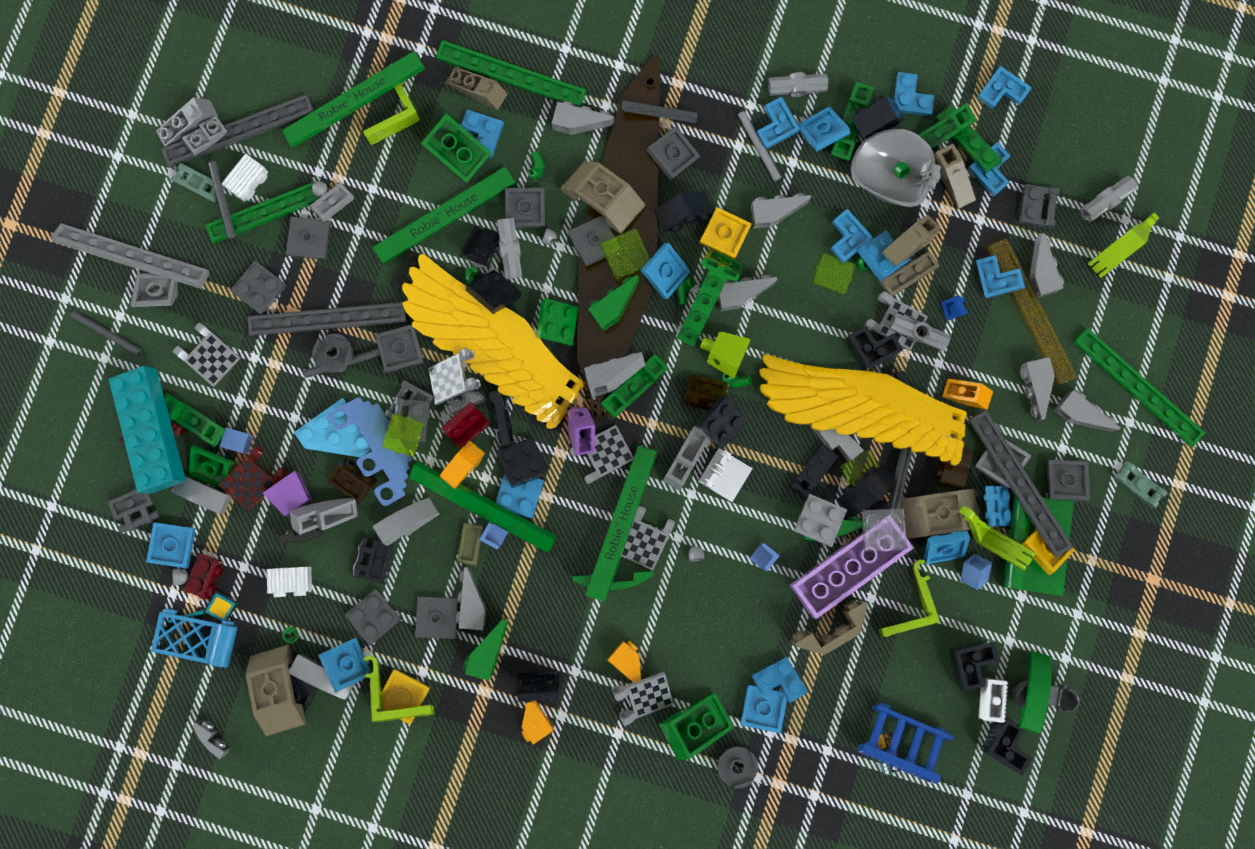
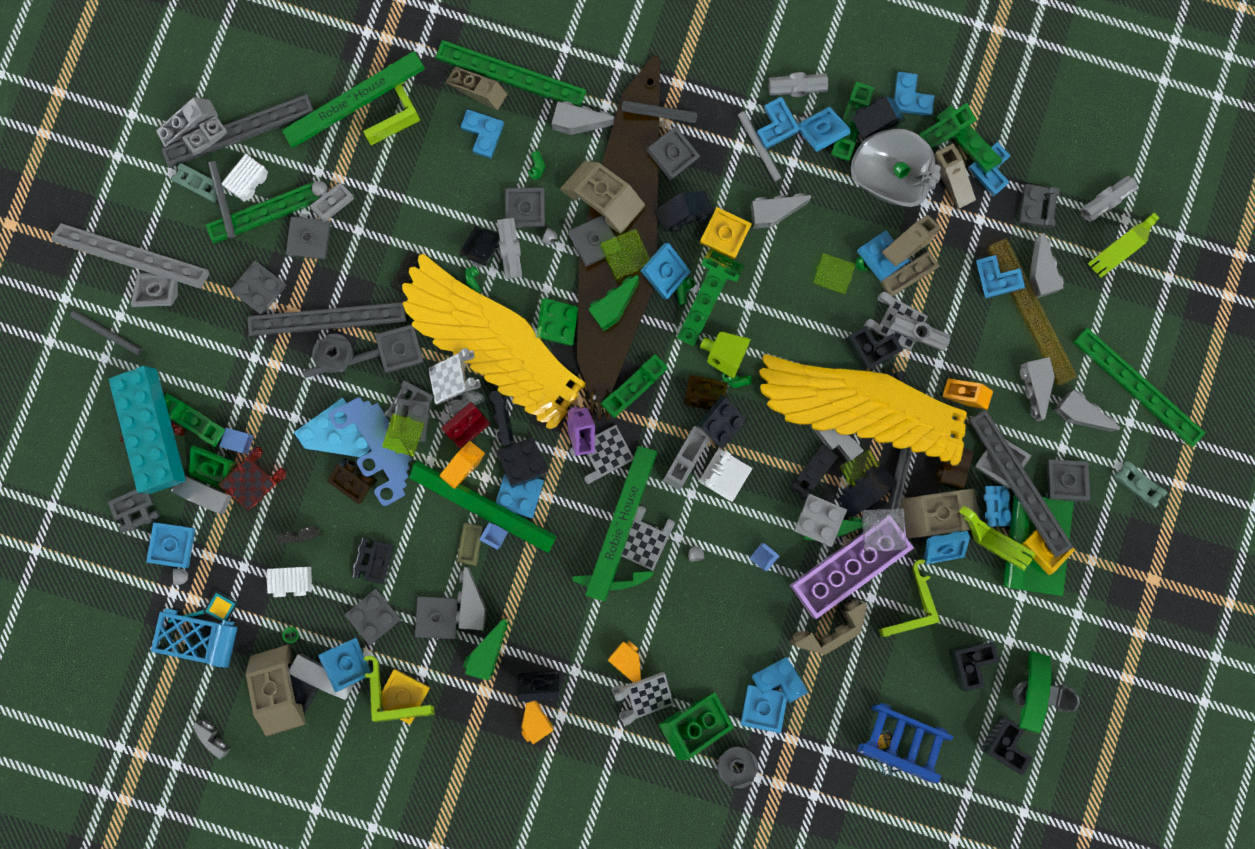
(204, 576): dark red bracket -> none
(211, 357): light grey flag -> none
(289, 493): medium lavender torso -> none
(323, 514): light grey slope -> none
(405, 521): light grey slope -> none
(444, 215): green tile -> none
(456, 147): green slope -> none
(493, 291): black plate -> none
(608, 376): light grey slope -> none
(740, 293): light grey slope -> none
(853, 236): dark azure plate -> none
(954, 307): blue tile -> none
(976, 571): medium blue panel -> none
(993, 700): white brick -> none
(1003, 84): dark azure plate -> none

